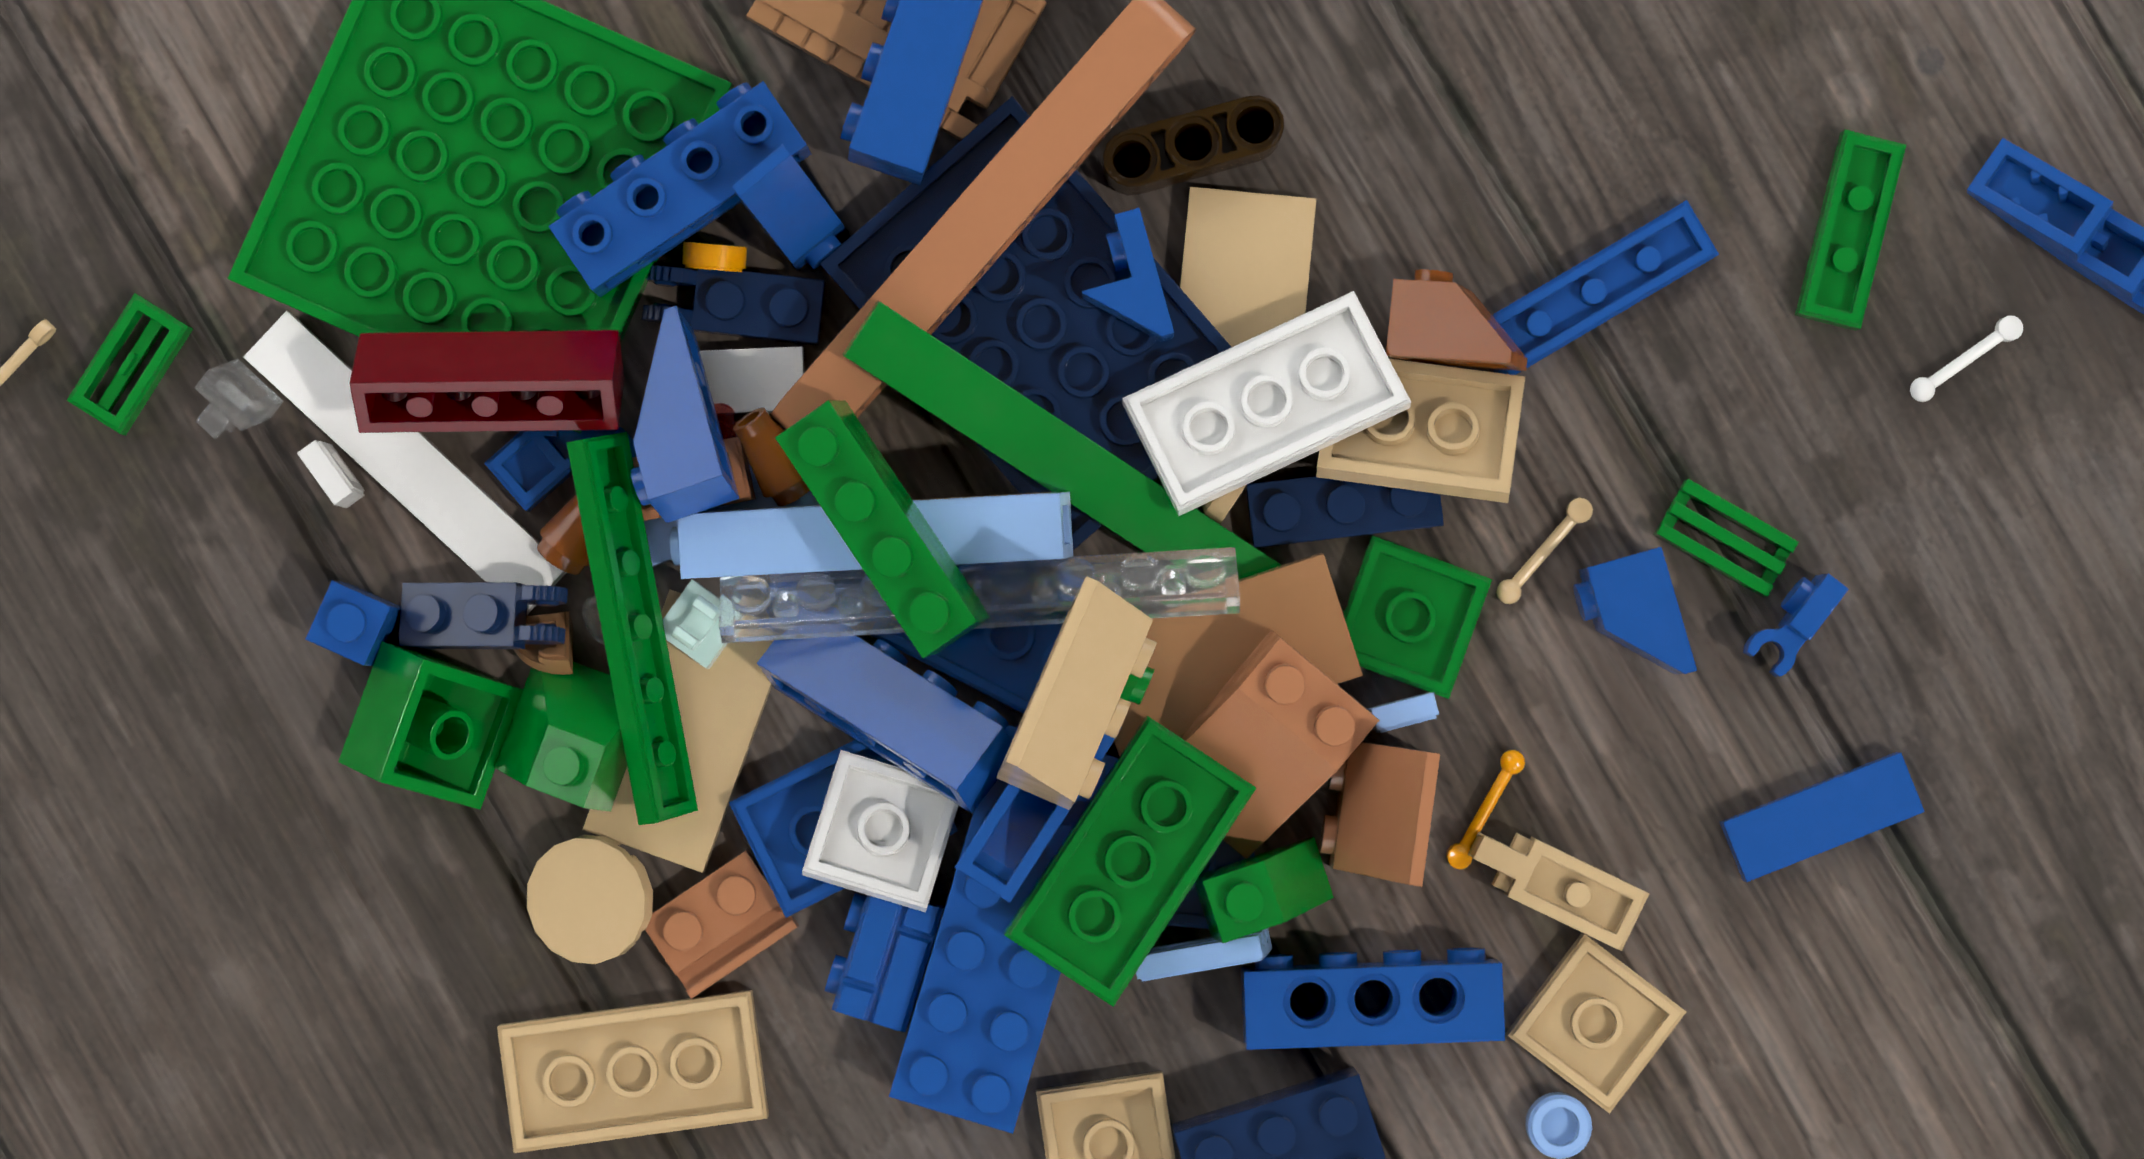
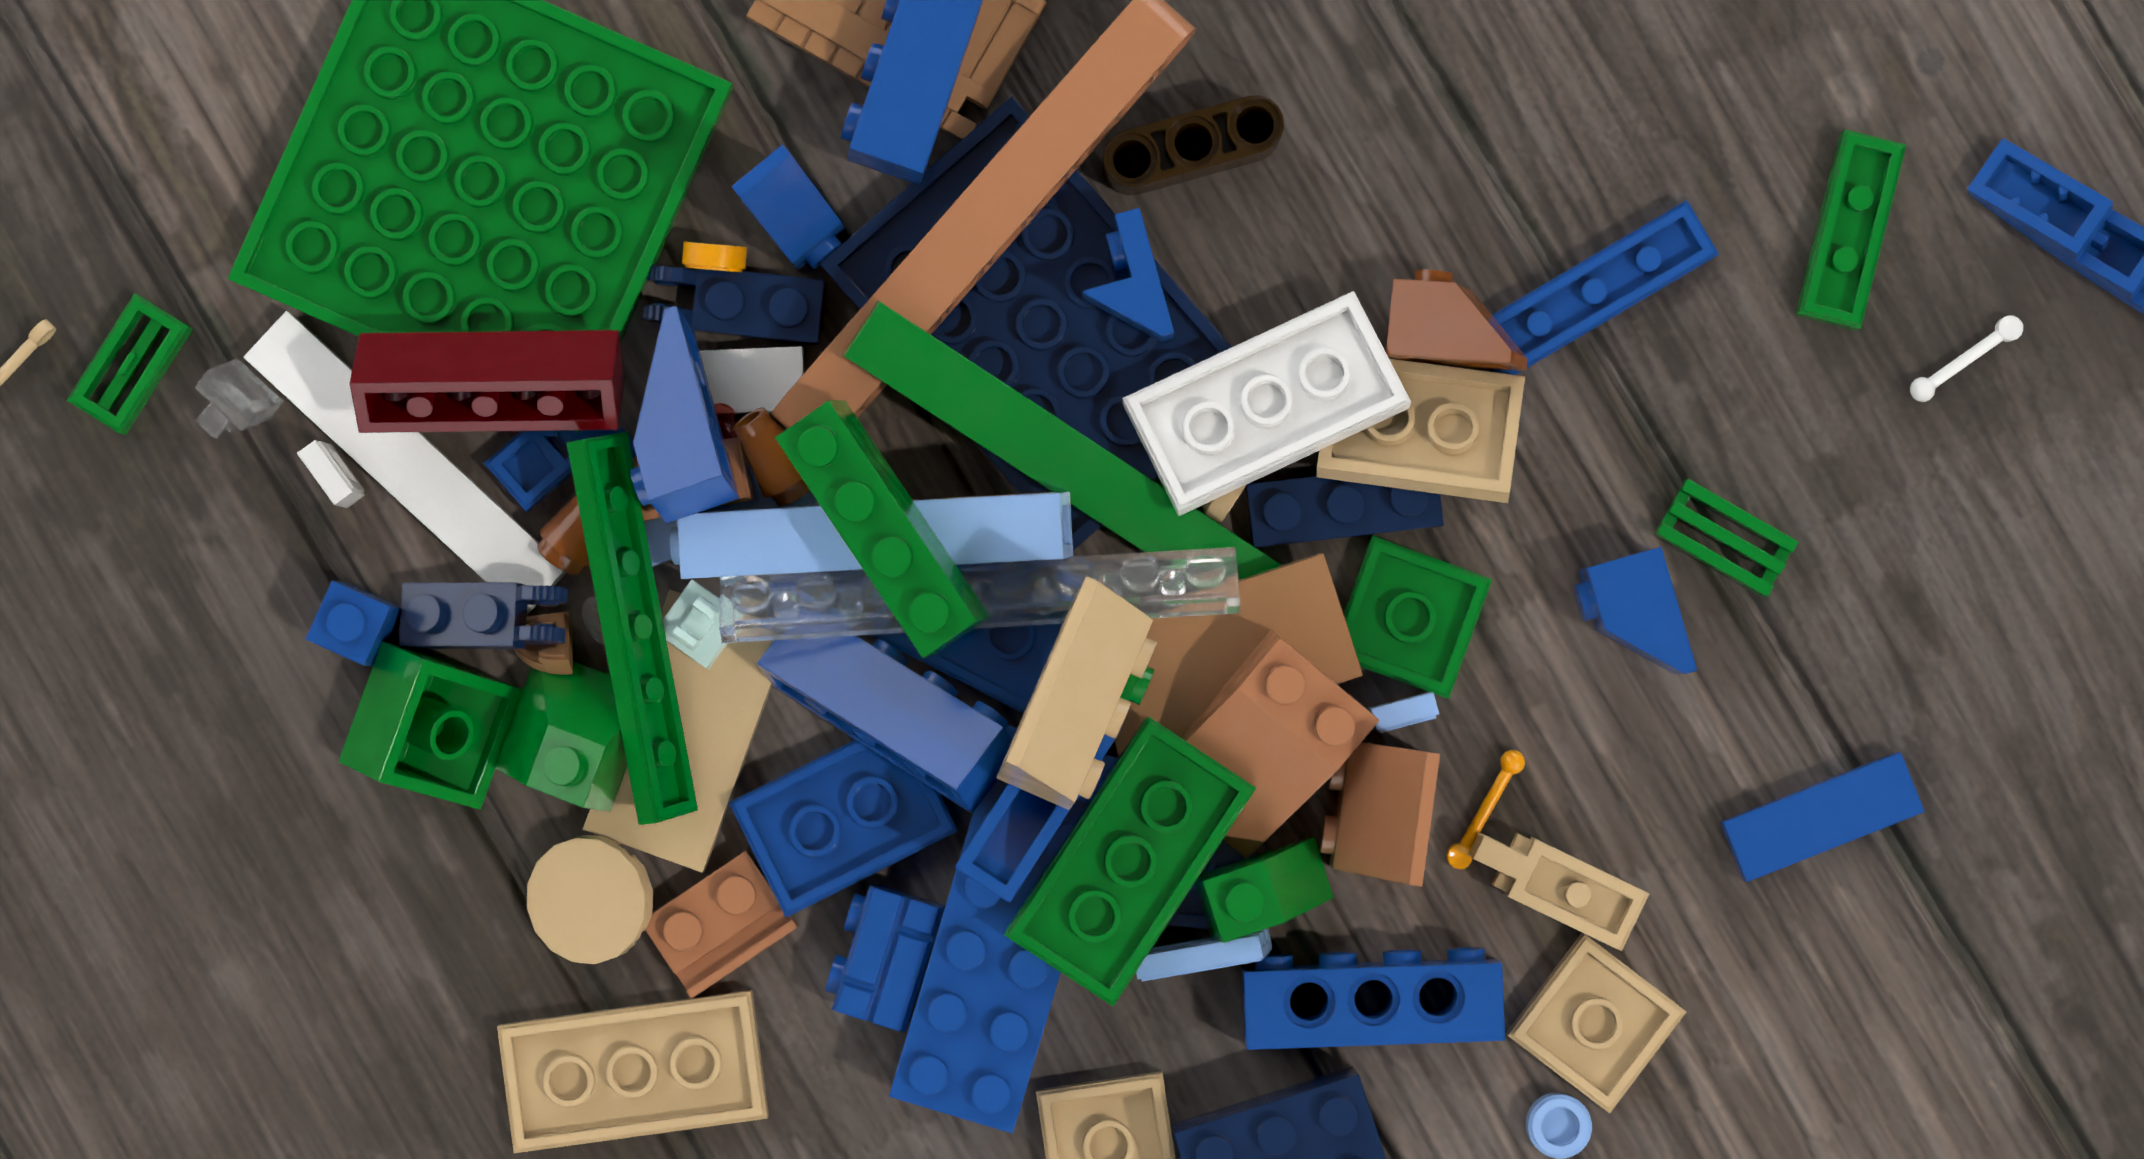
(676, 190): blue brick -> none
(880, 832): white tile -> none
(1247, 259): tan tile -> none
(1577, 512): tan hinge -> none
(1807, 609): blue plate -> none

